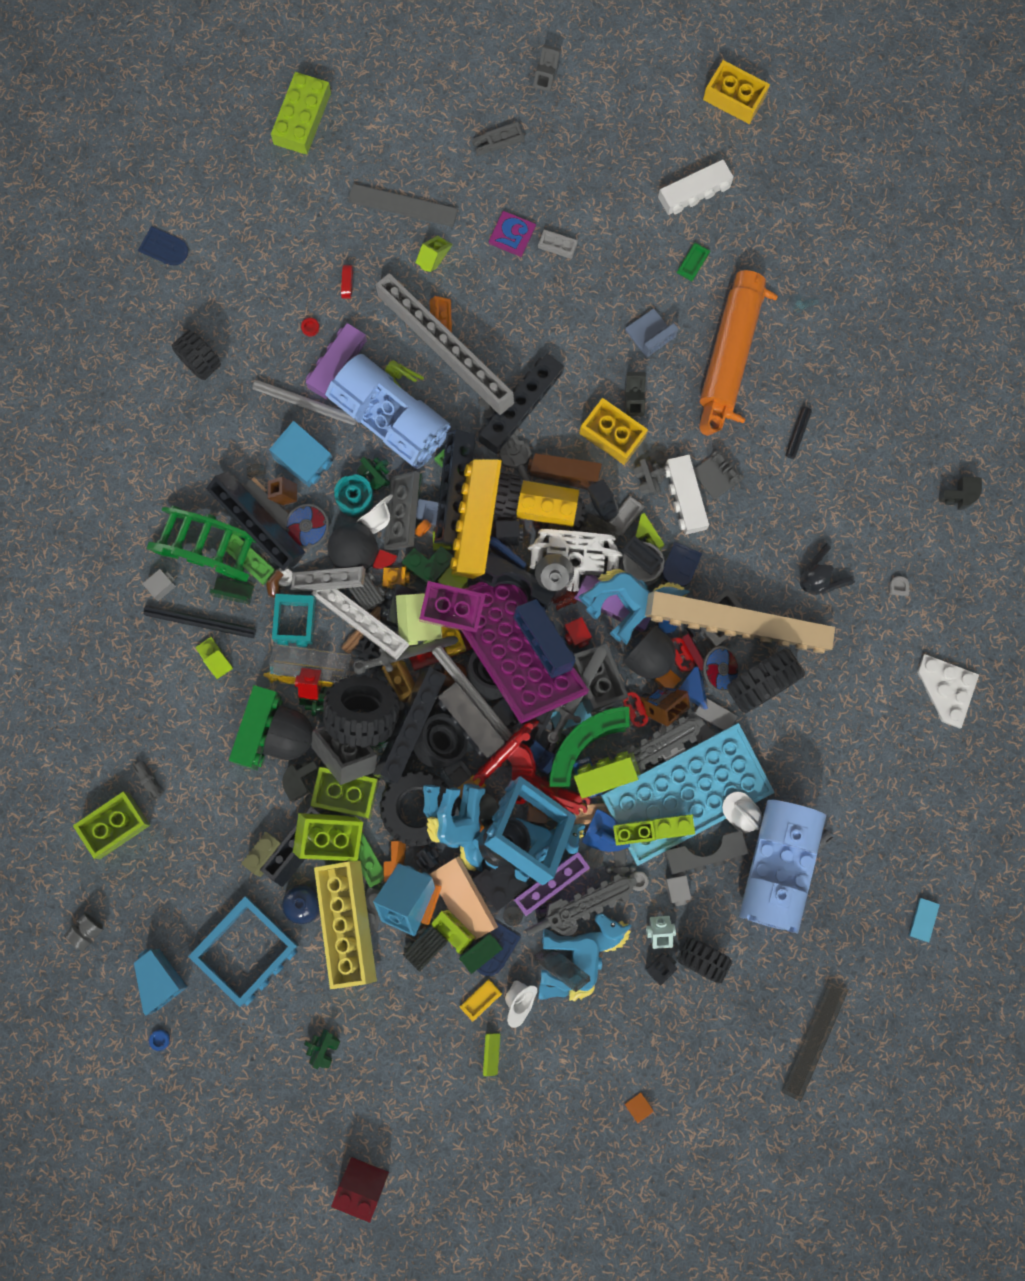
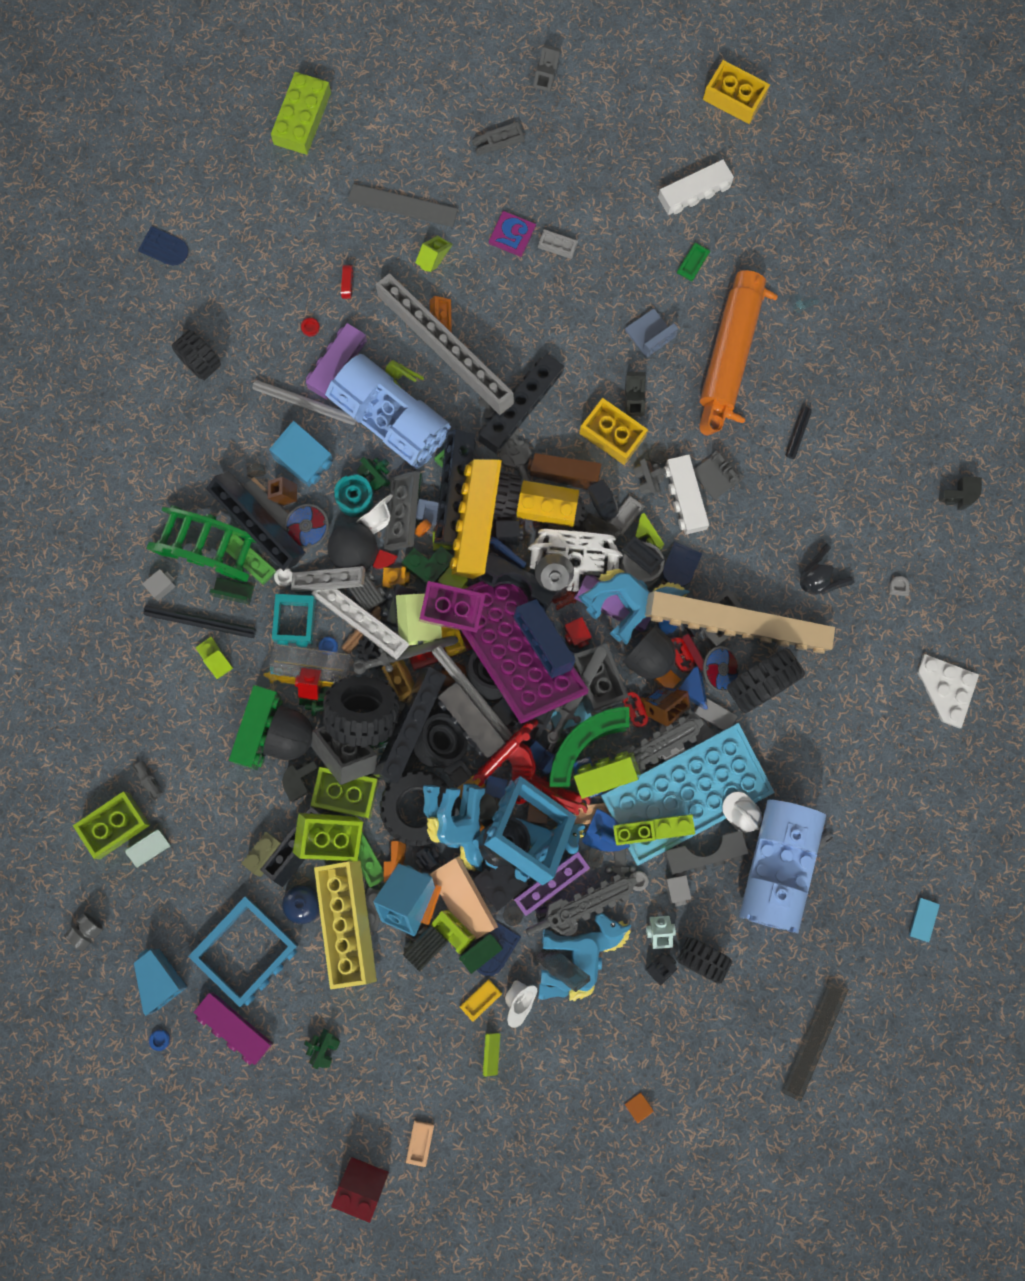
(147, 848): none -> slope
(233, 1028): none -> magenta brick
(272, 583): reddish brown arm -> none
(328, 644): none -> blue tile
(420, 1143): none -> light nougat tile
(496, 787): none -> blue tile

